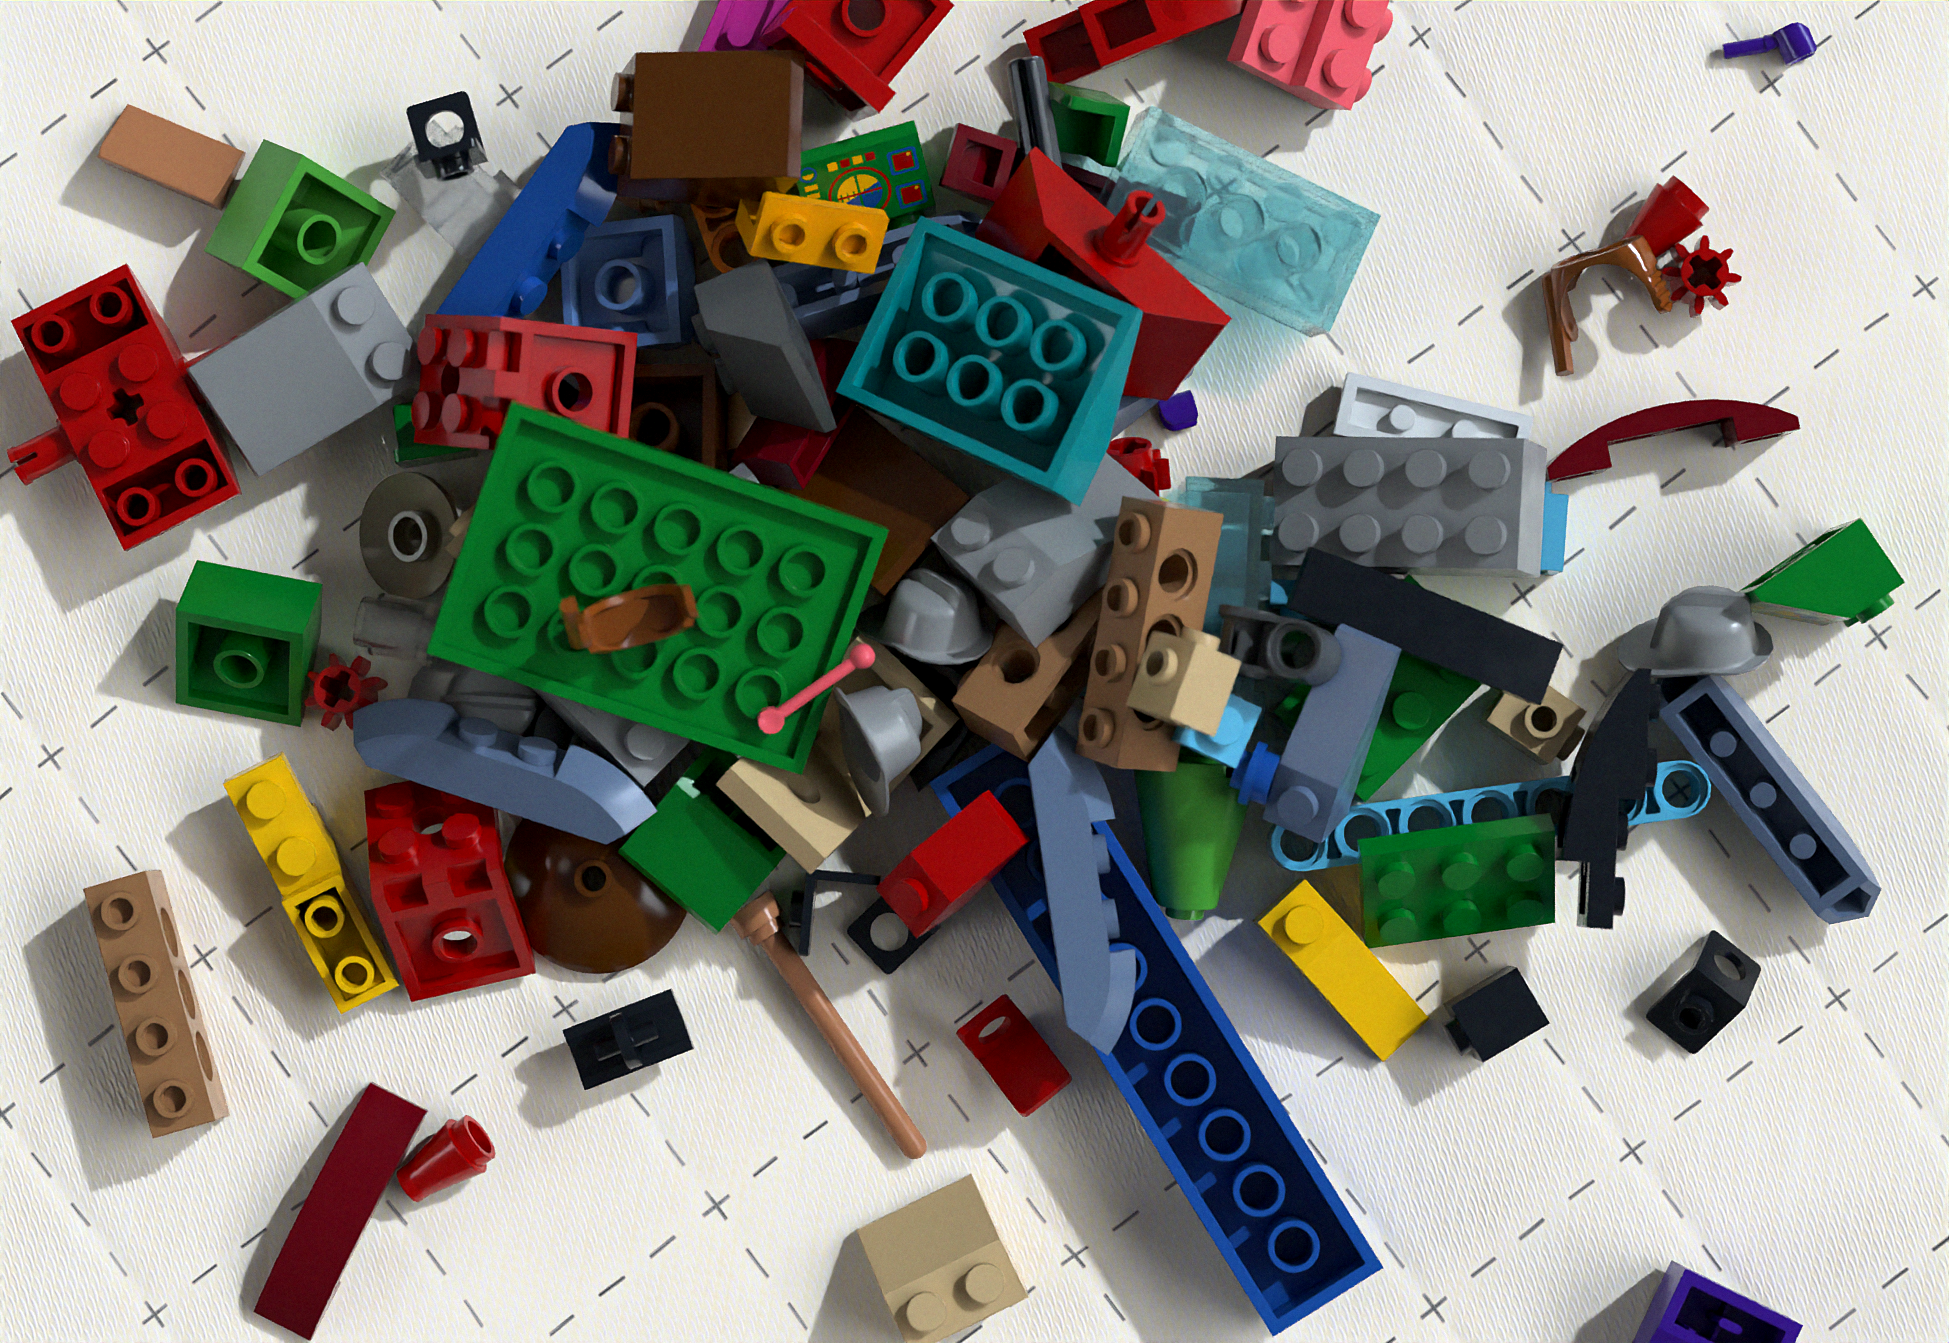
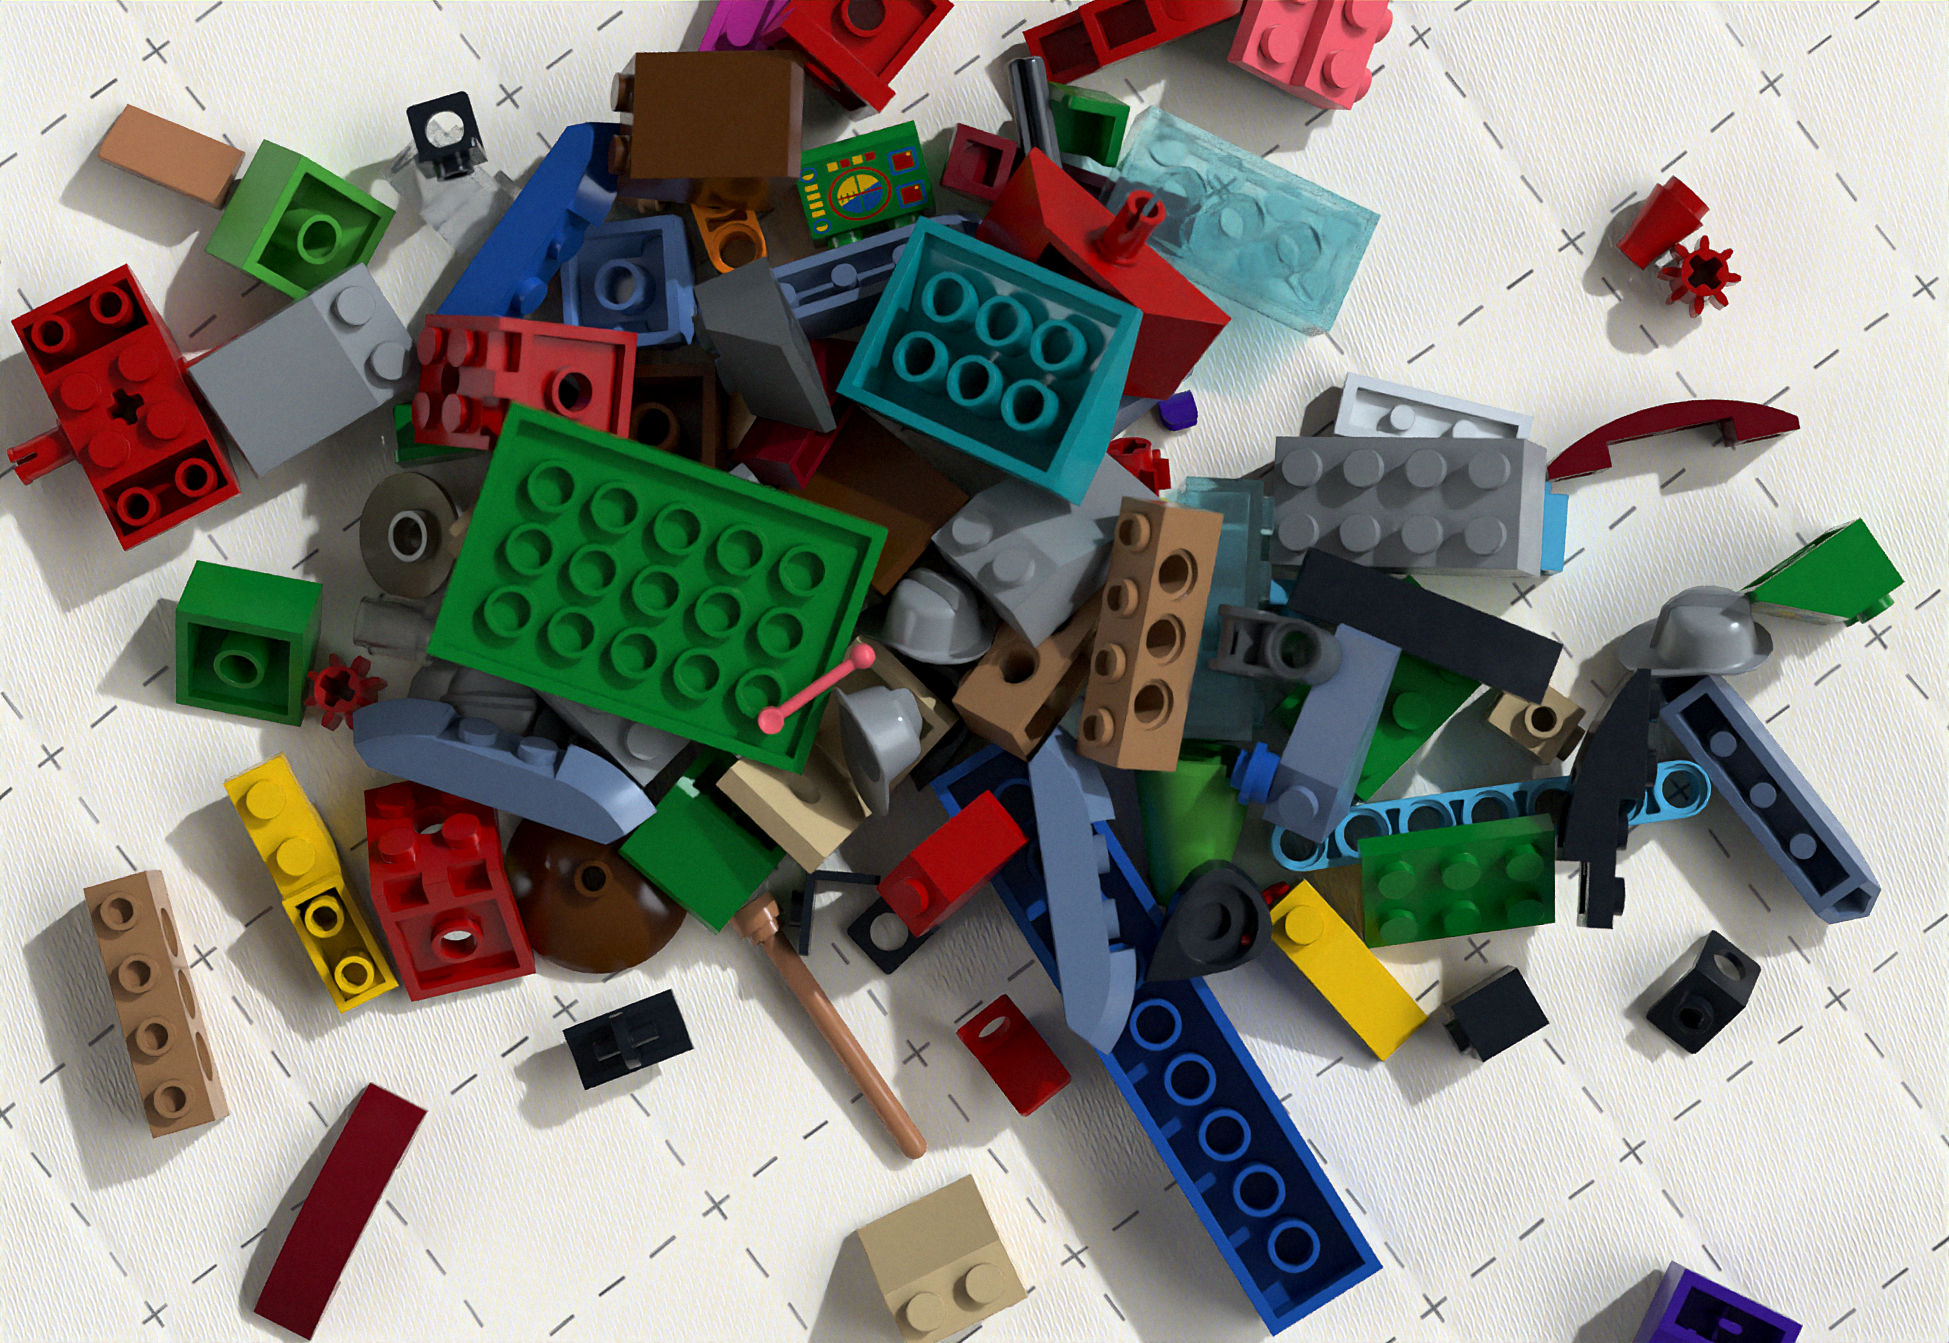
(449, 1157): red cone -> none
(630, 618): dark orange helmet -> none
(812, 231): light orange bracket -> none
(1184, 680): tan brick -> none
(1212, 923): none -> black piece
(1231, 736): medium azure plate -> none
(1629, 253): dark orange helmet -> none
(1793, 42): dark purple hand -> none

